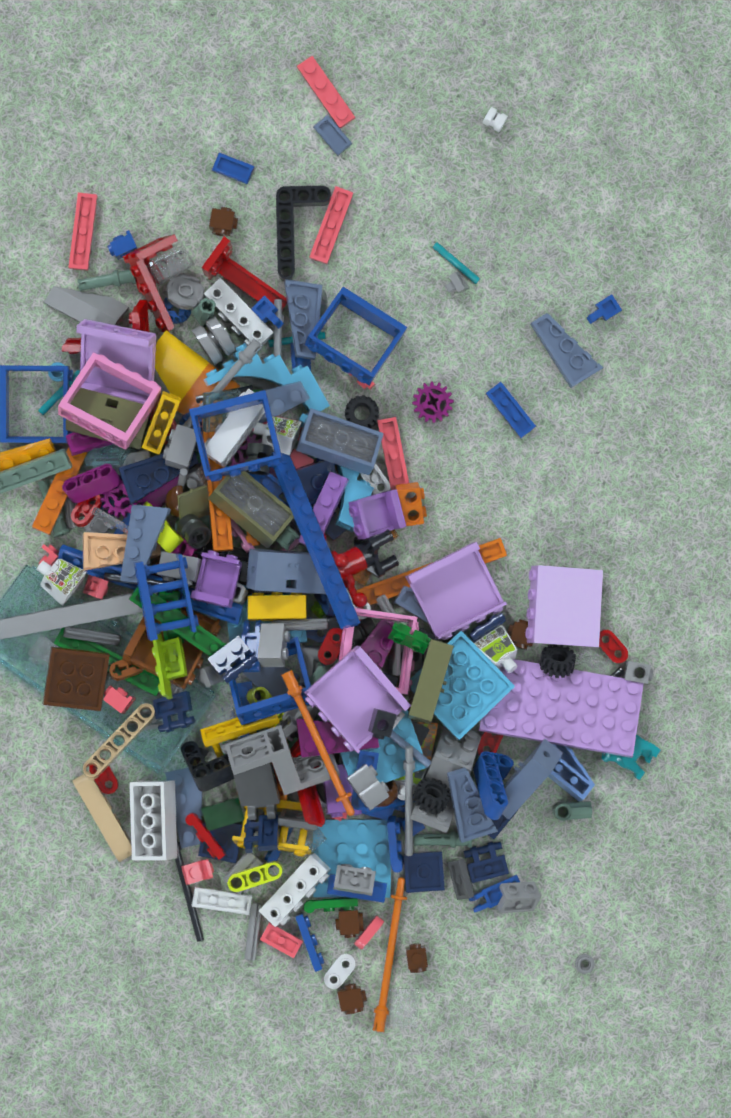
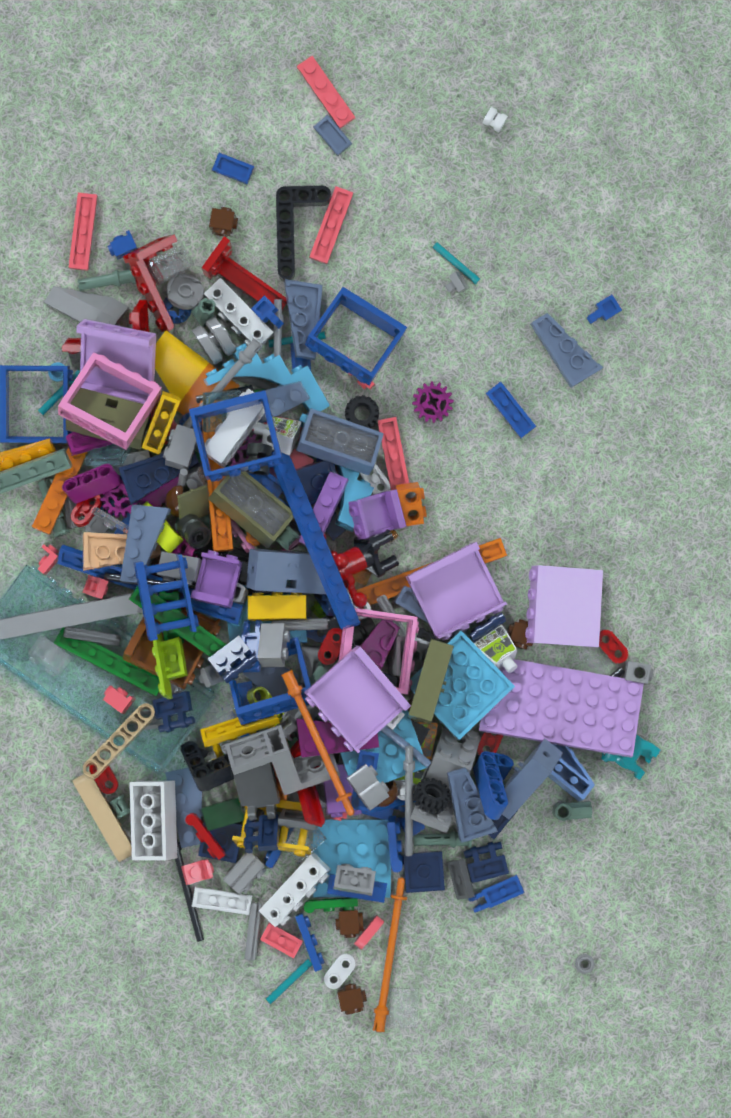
(60, 579): torso -> none
(75, 678): reddish brown plate -> none
(120, 806): none -> sand green bush
(128, 672): dark orange beam -> none
(246, 880): neon yellow beam -> none
(289, 981): none -> teal bar
(376, 717): black brick -> none
(416, 958): reddish brown brick -> none
(417, 642): green hinge -> none
(518, 897): light grey bracket -> none
(557, 661): black tyre -> none

